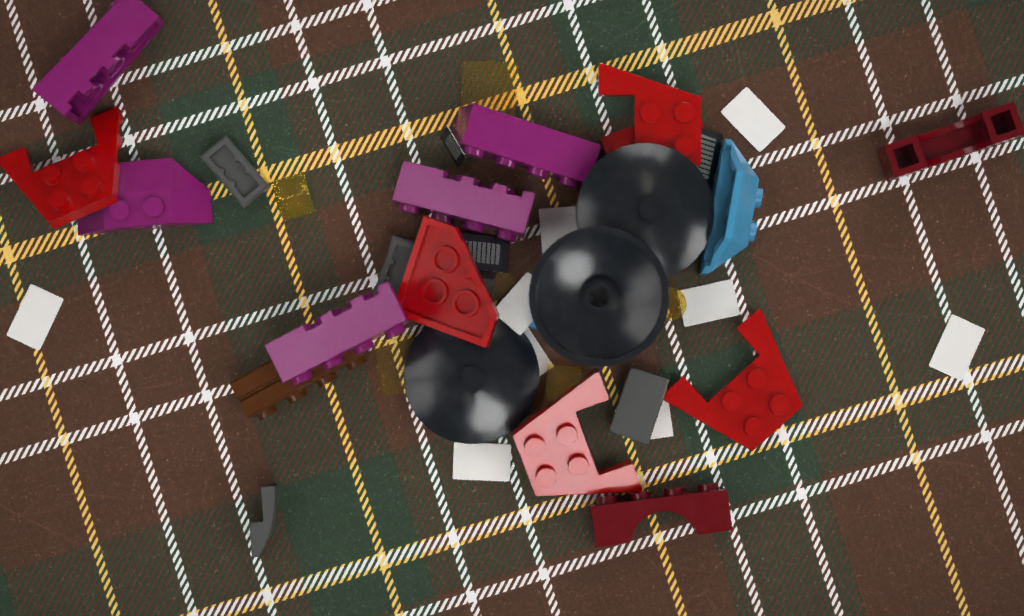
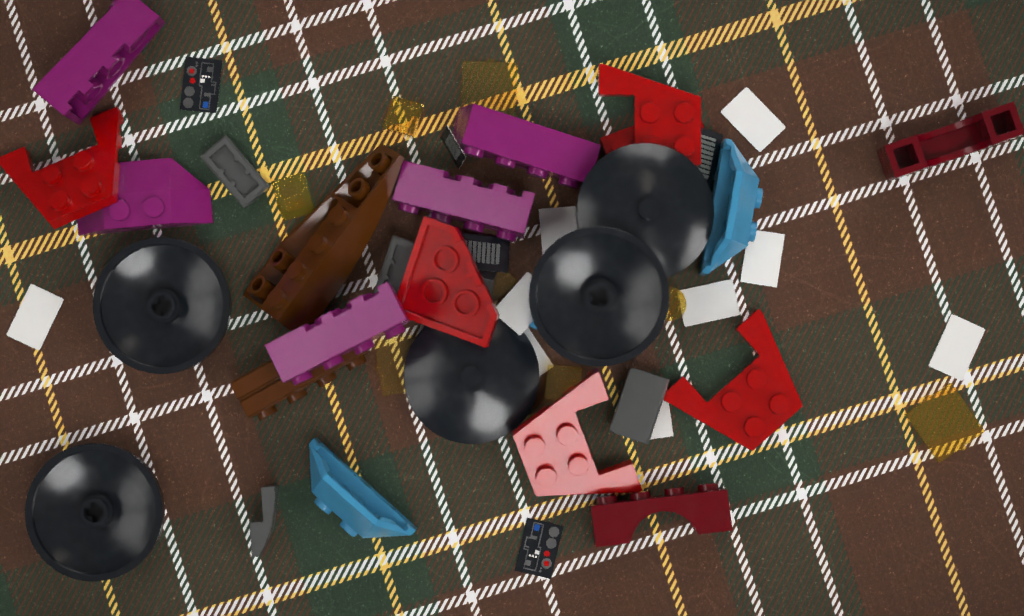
(94, 512): none -> black dish
(162, 305): none -> black dish
(201, 85): none -> black sticker
(326, 245): none -> reddish brown wedge
(352, 498): none -> dark azure wedge
(403, 117): none -> clear yellow slope
(482, 462): white sticker -> none
(539, 548): none -> black sticker
(763, 259): none -> white sticker
(944, 422): none -> clear yellow piece

